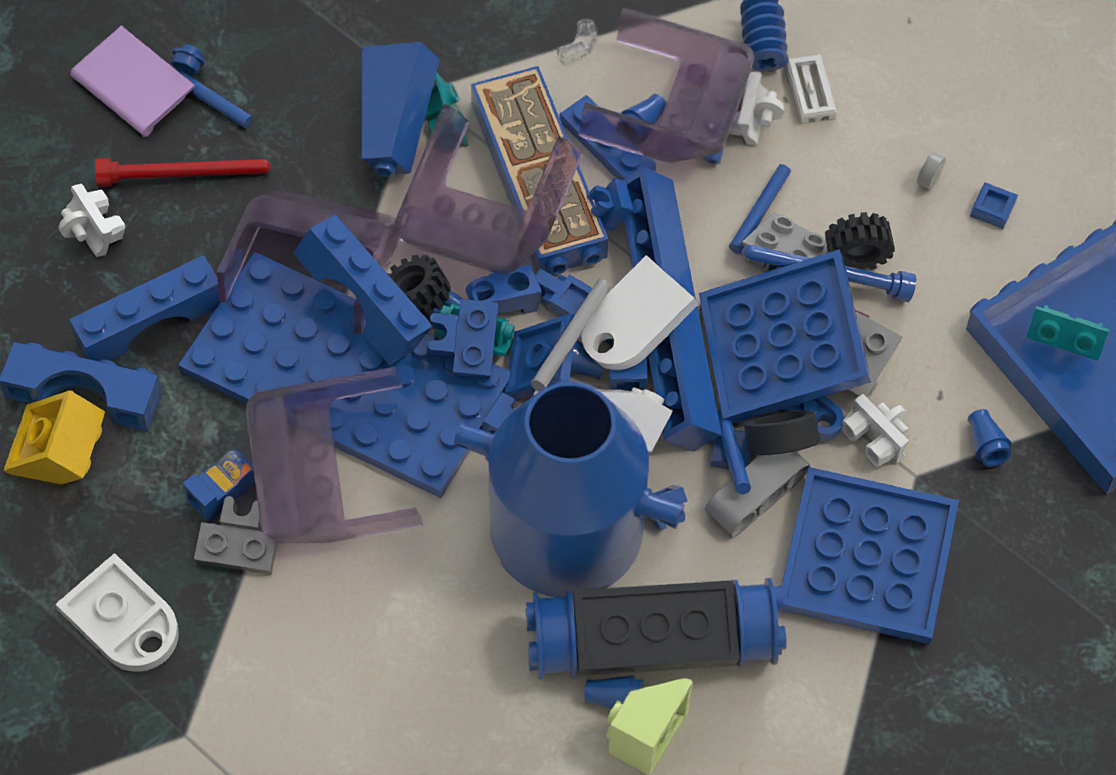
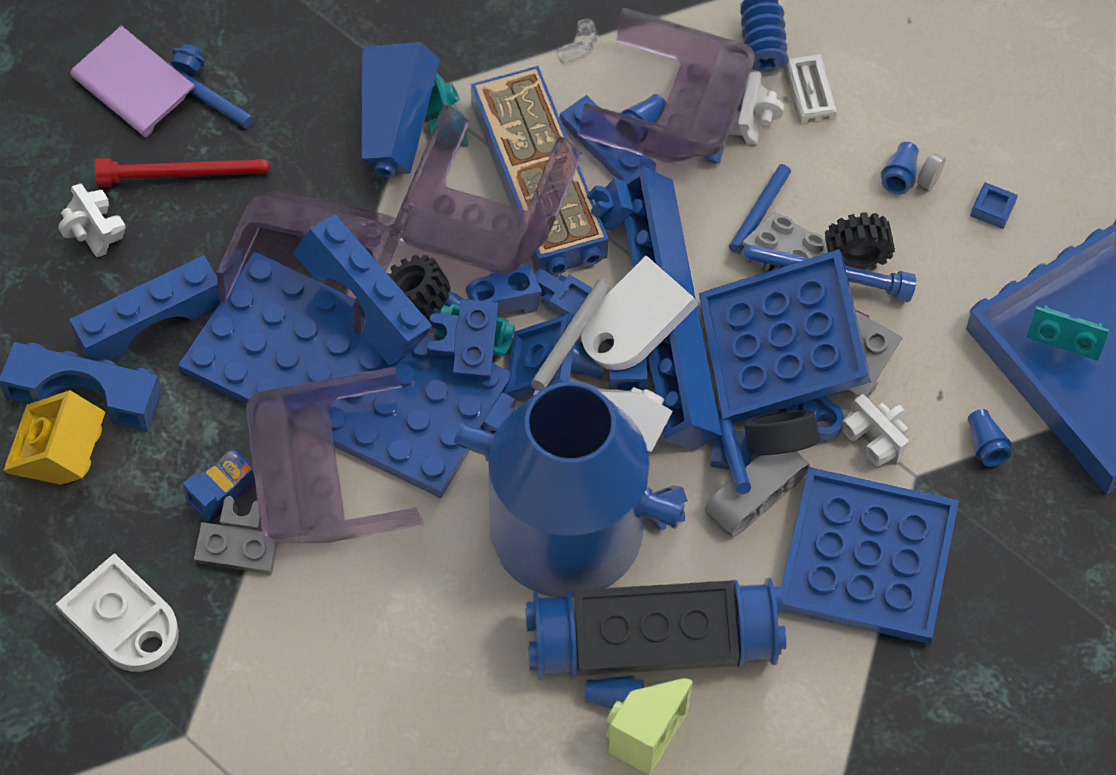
(900, 171): none -> blue cone

